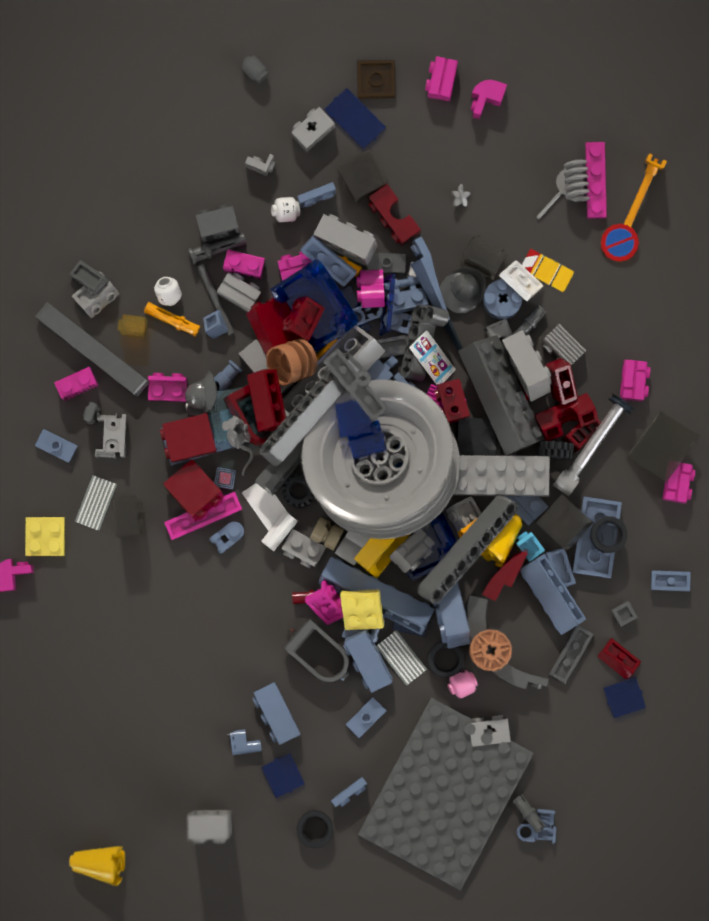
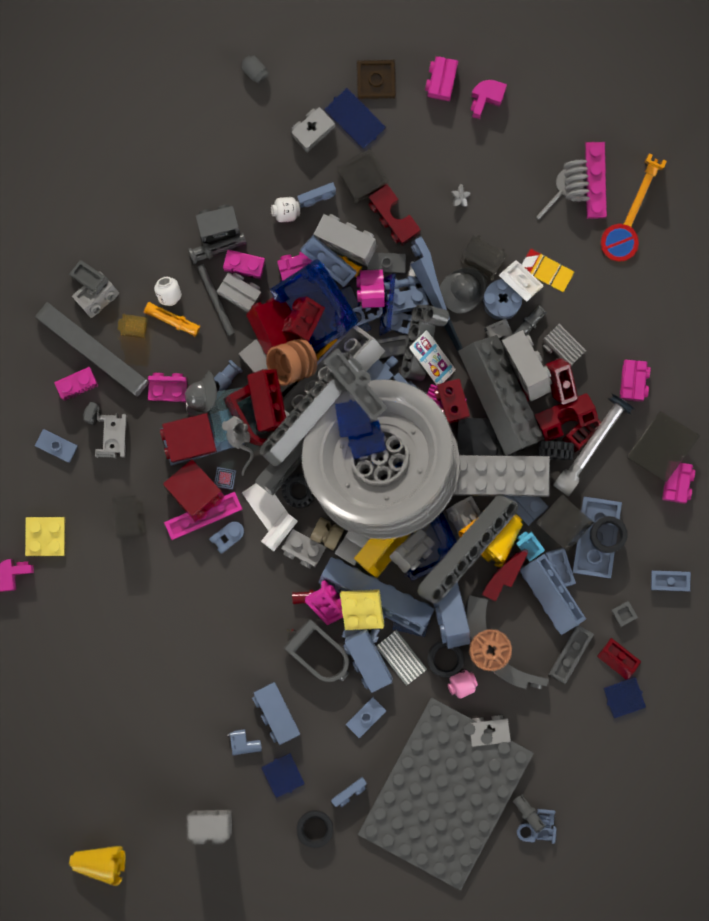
(95, 502): light grey sticker -> none
(215, 324): sand blue slope -> none
(257, 165): light grey bracket -> none

